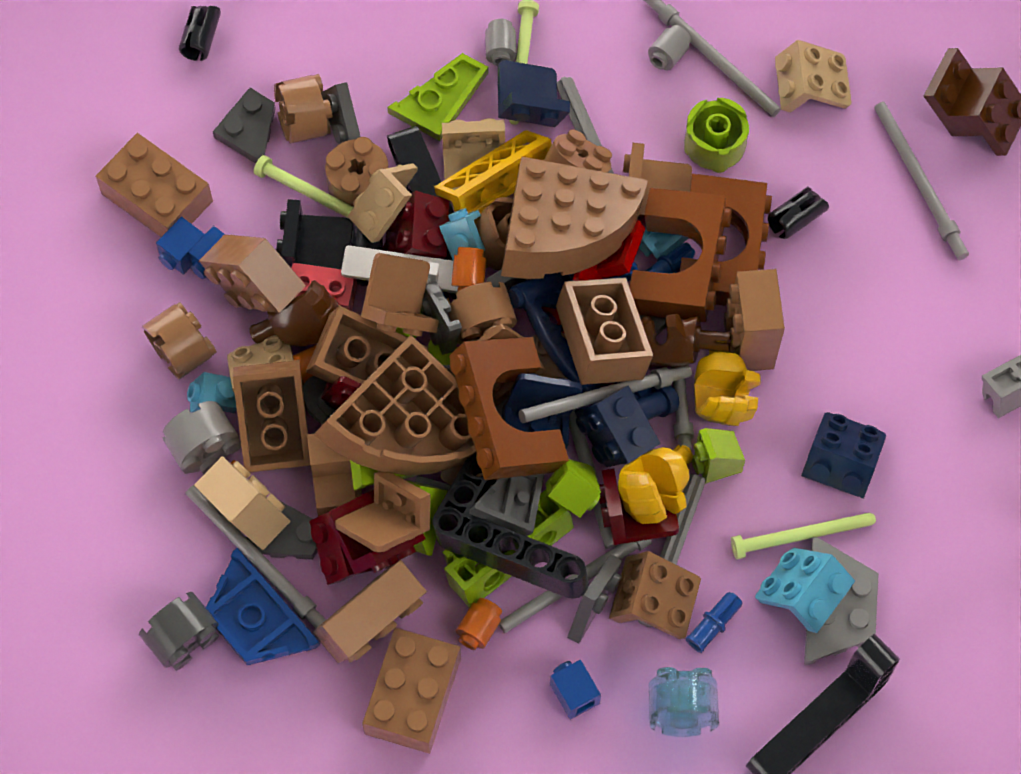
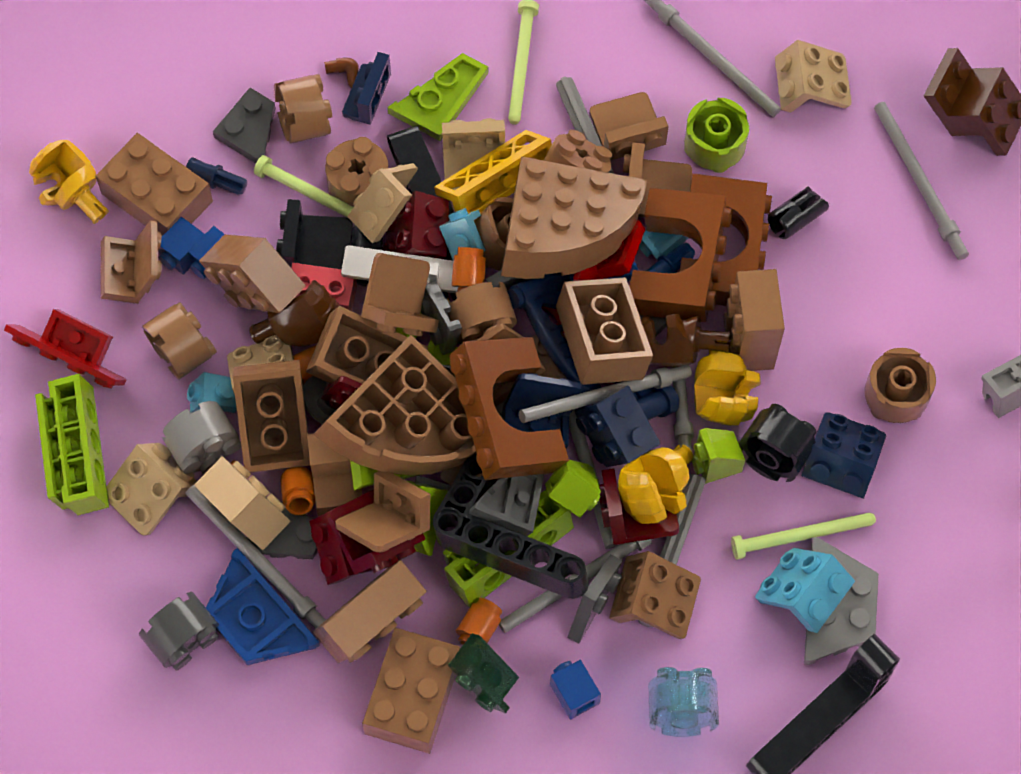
(72, 342): none -> red bracket
(72, 446): none -> lime brick
(73, 175): none -> yellow piece
(130, 265): none -> medium nougat bracket
(147, 486): none -> tan bracket
(199, 32): black arm -> none
(217, 176): none -> dark blue axle
(297, 490): none -> orange brick
(341, 65): none -> dark orange animal
(343, 116): dark grey wing -> none
(368, 89): none -> dark blue bracket
(484, 673): none -> clear green bracket
(500, 41): light grey brick -> none
(529, 94): dark blue bracket -> none
(628, 121): none -> medium nougat bracket
(669, 47): light grey brick -> none
(714, 622): blue axle -> none
(778, 443): none -> black brick
(901, 402): none -> medium nougat brick

